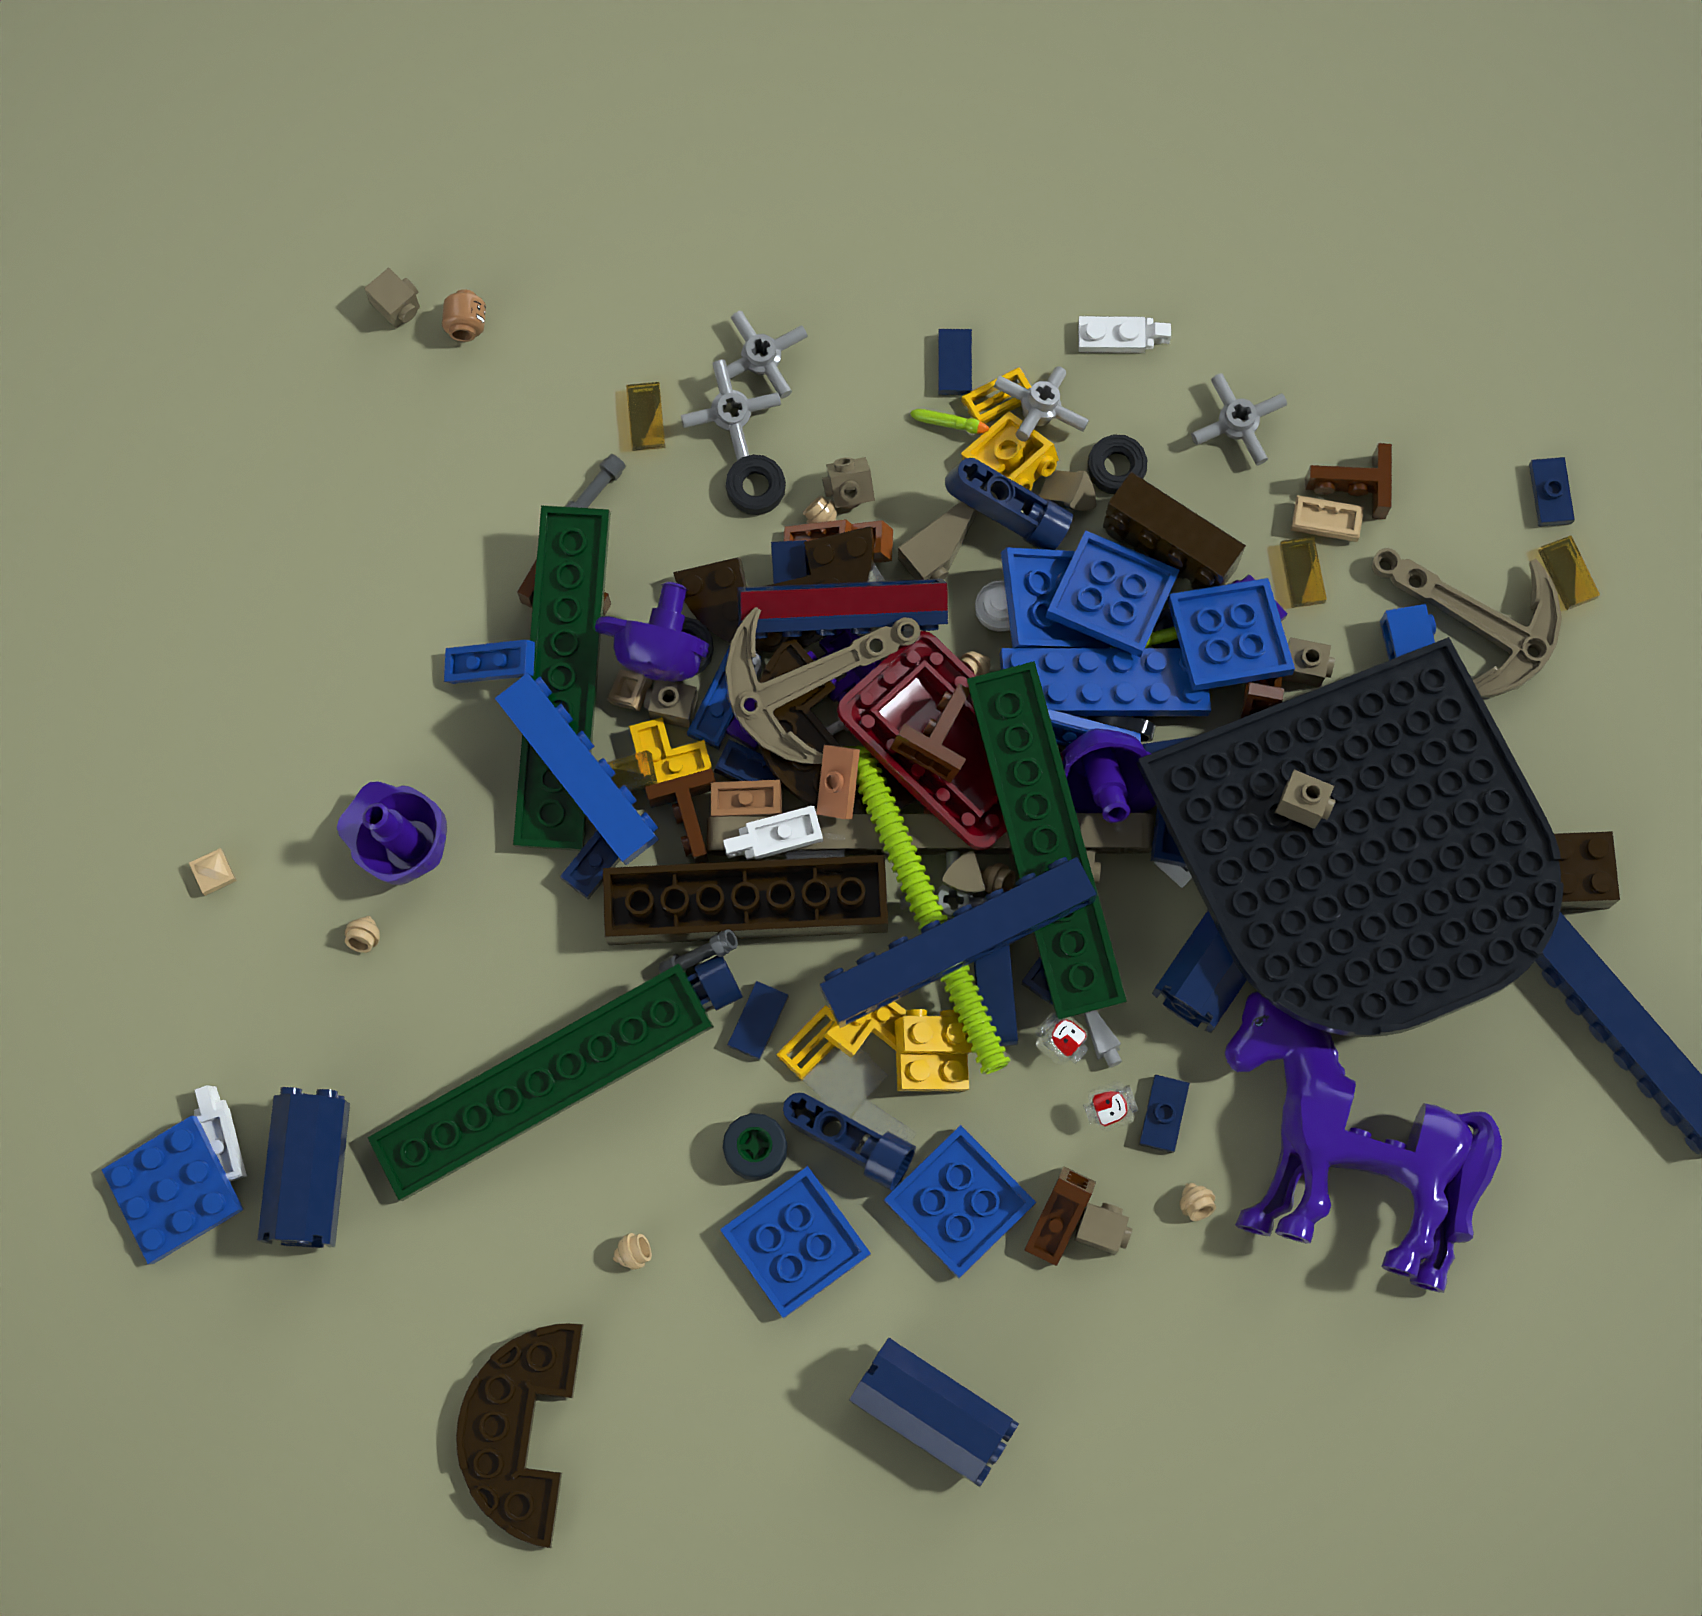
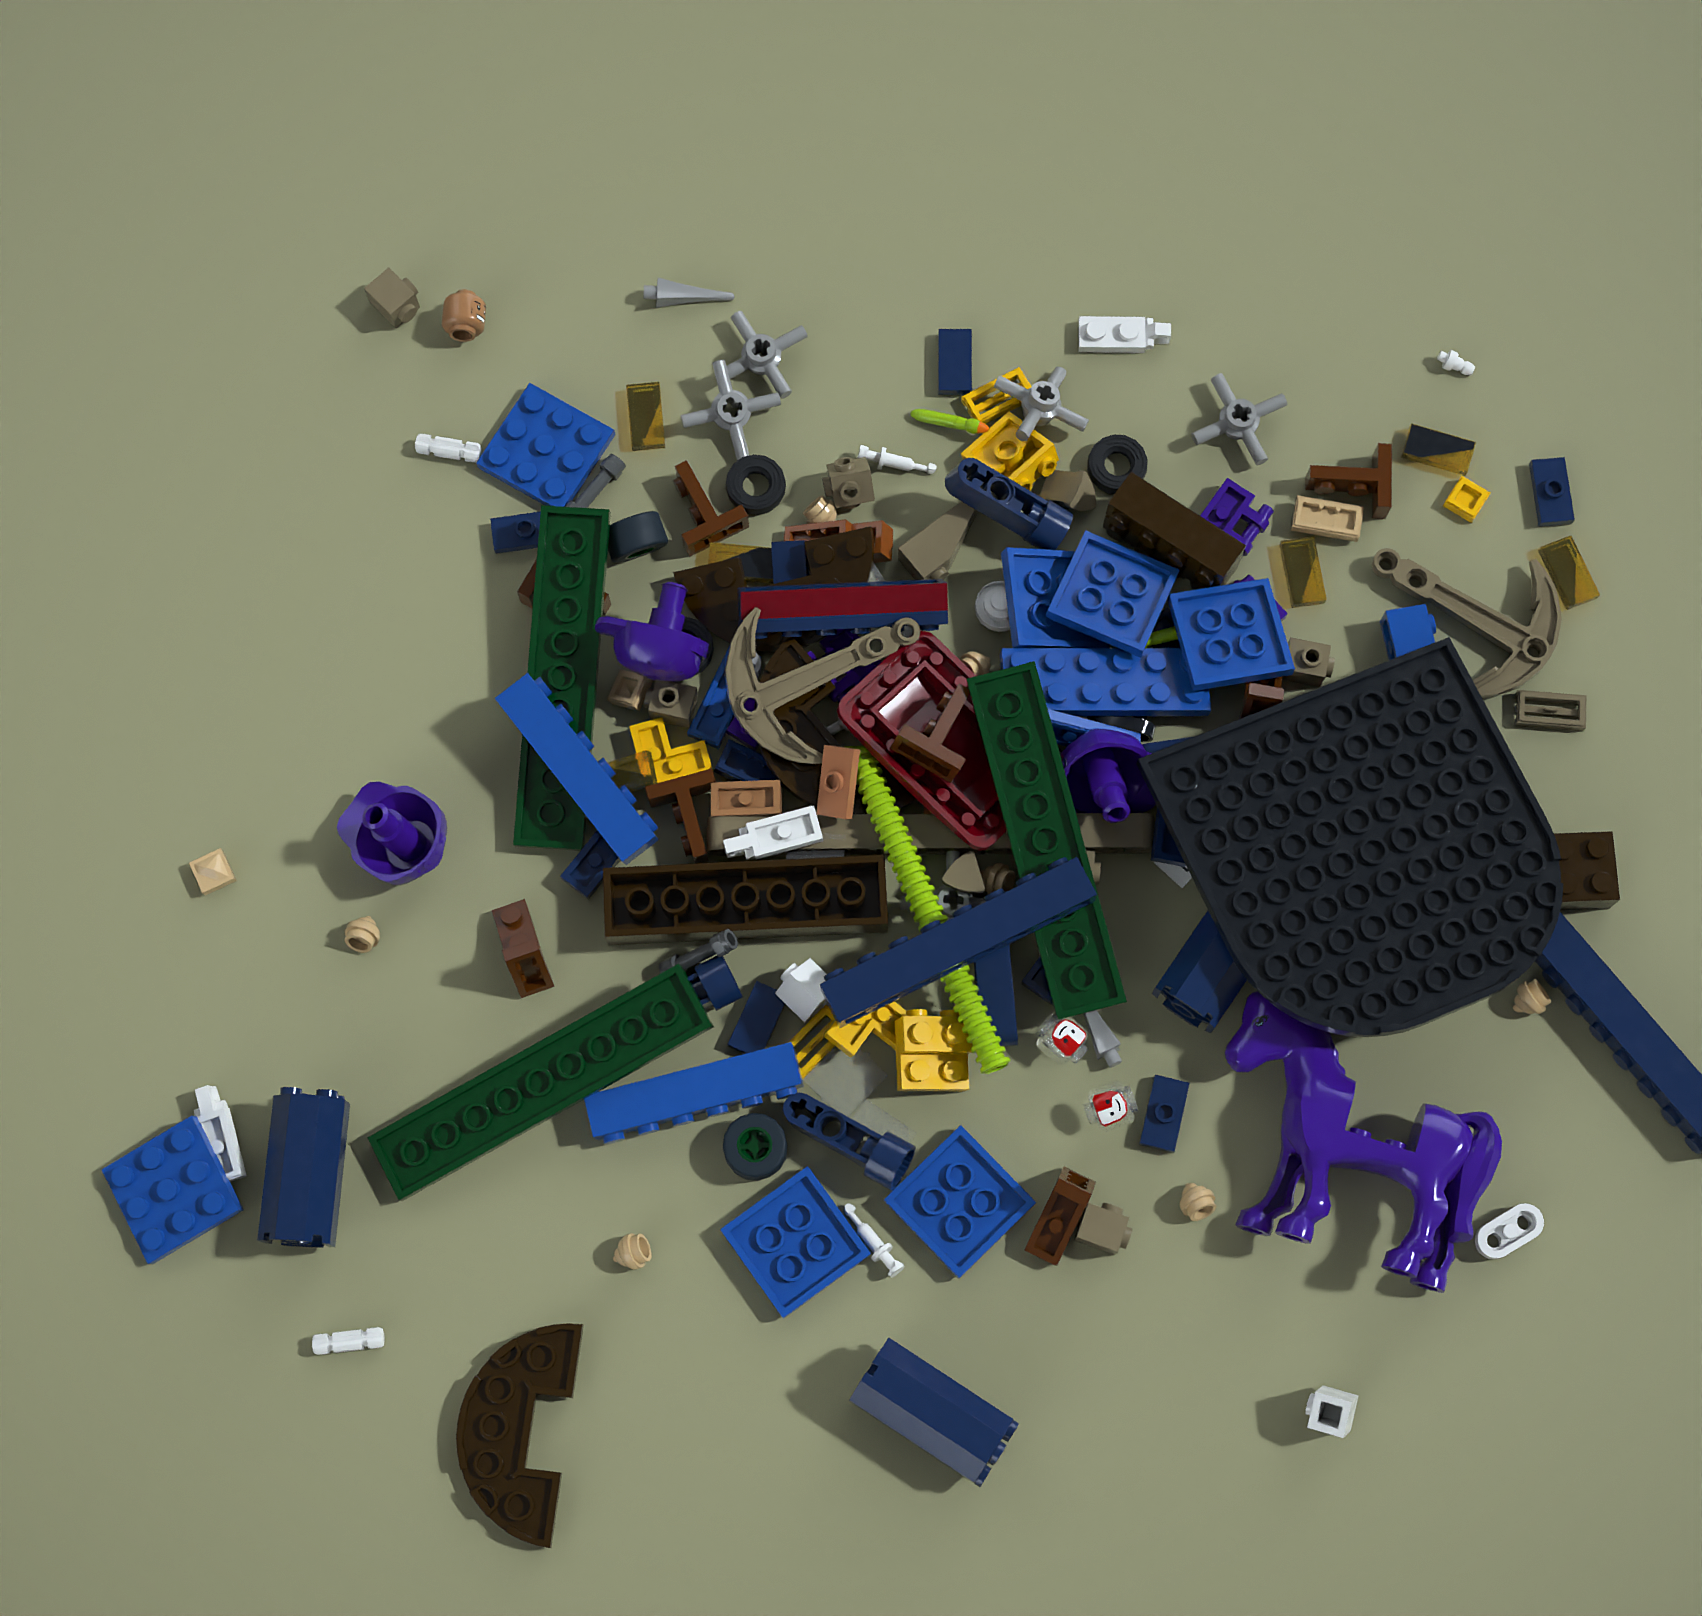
(348, 1341): none -> white axle
(448, 448): none -> white axle
(489, 661): blue plate -> none
(515, 532): none -> dark blue plate
(522, 948): none -> reddish brown bracket
(545, 448): none -> blue plate
(636, 536): none -> black wheel
(674, 293): none -> light grey piece
(693, 1092): none -> blue brick
(709, 525): none -> reddish brown bracket
(755, 560): none -> tile
(802, 989): none -> white brick
(880, 1250): none -> white piece
(894, 461): none -> white piece
(1233, 504): none -> dark purple plate
(1306, 799): dark tan brick -> none
(1331, 1411): none -> white brick
(1438, 449): none -> tile
(1452, 361): none -> white piece
(1466, 499): none -> yellow tile
(1508, 1232): none -> white plate
(1531, 998): none -> tan plate
(1550, 723): none -> dark tan tile

